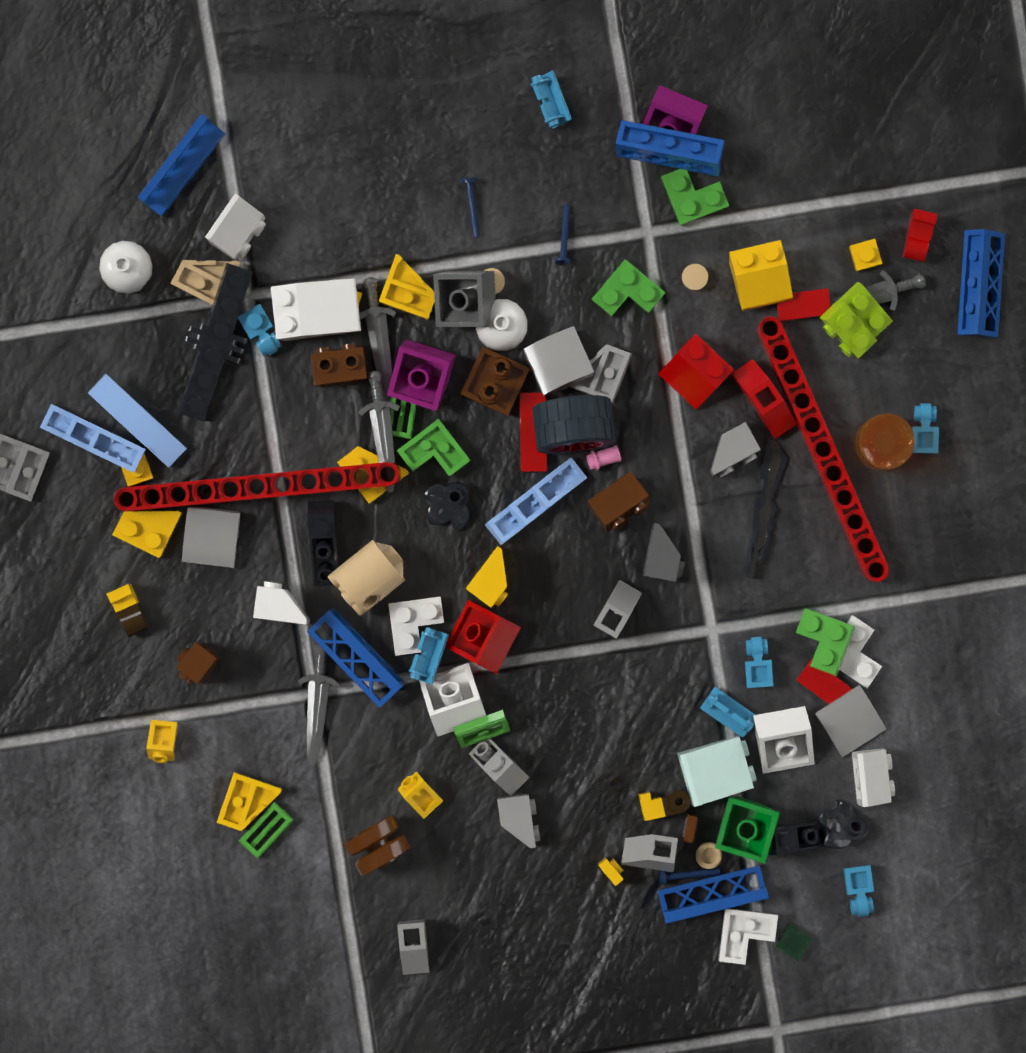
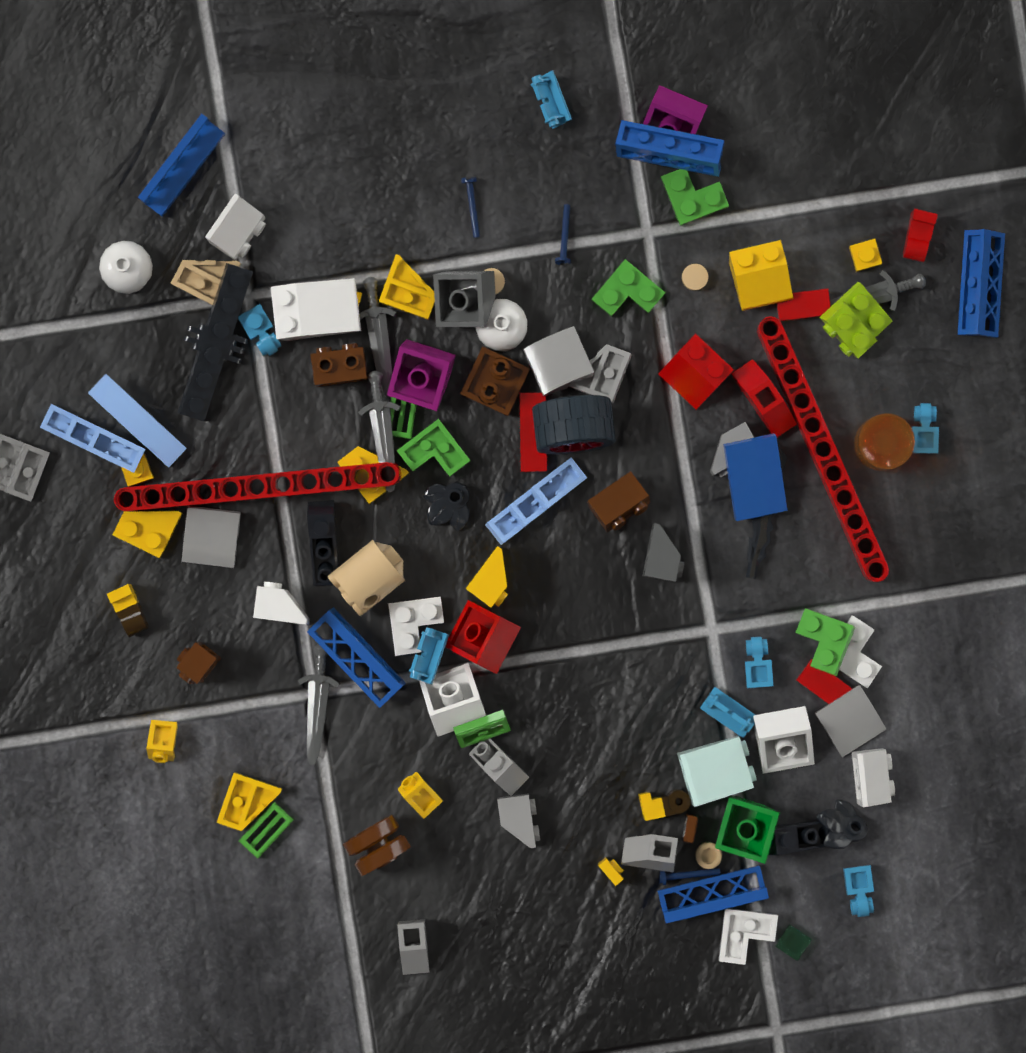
(603, 457): bright pink pin -> none
(617, 609): light grey slope -> none
(755, 477): none -> blue tile

